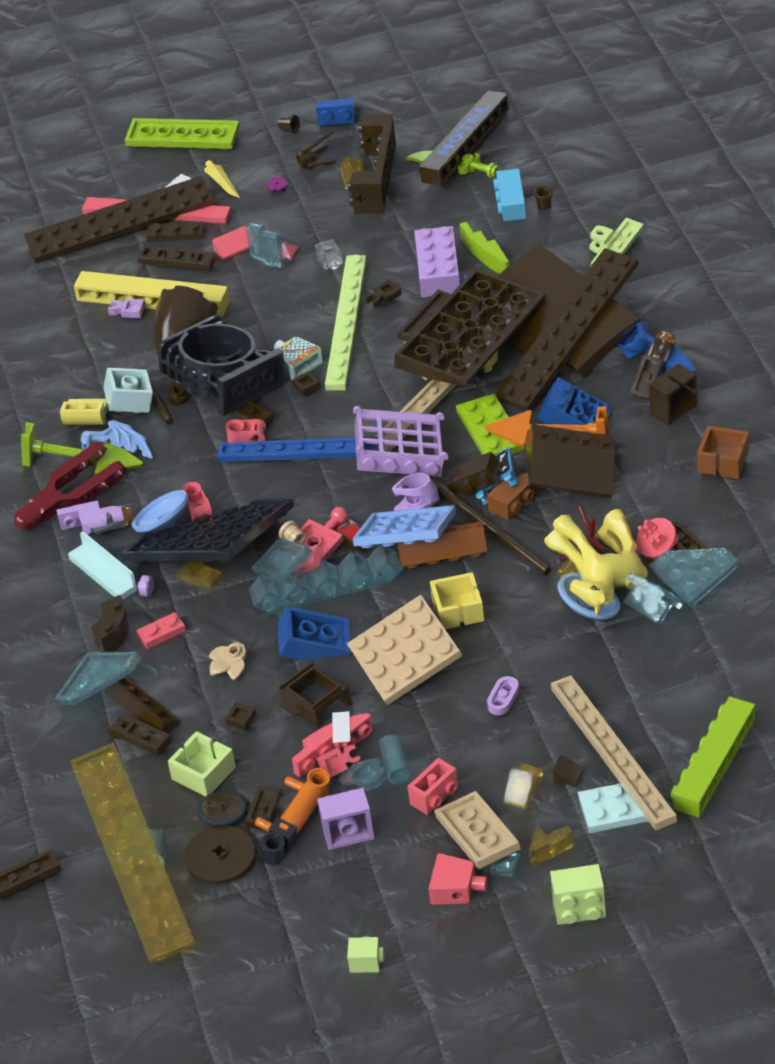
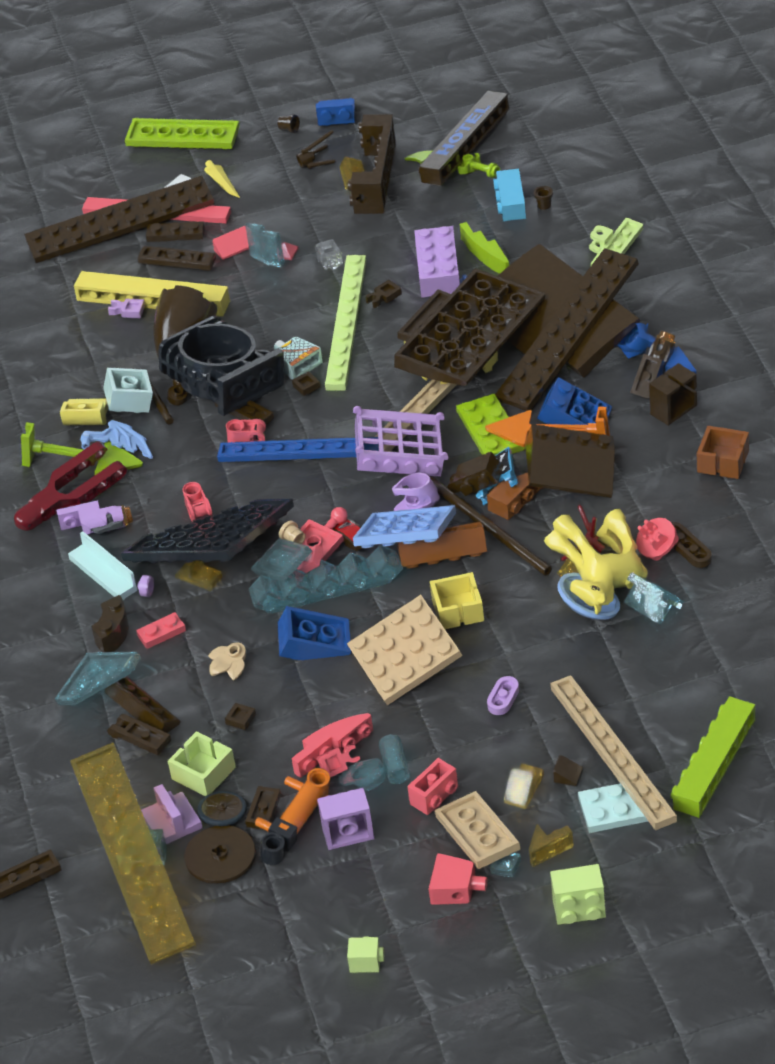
(161, 512): light blue dish -> none
(171, 814): none -> lavender bracket
(277, 184): magenta plant -> none
(297, 705): dark brown piece -> none
(341, 727): white sticker -> none
(694, 571): clear light blue plate -> none

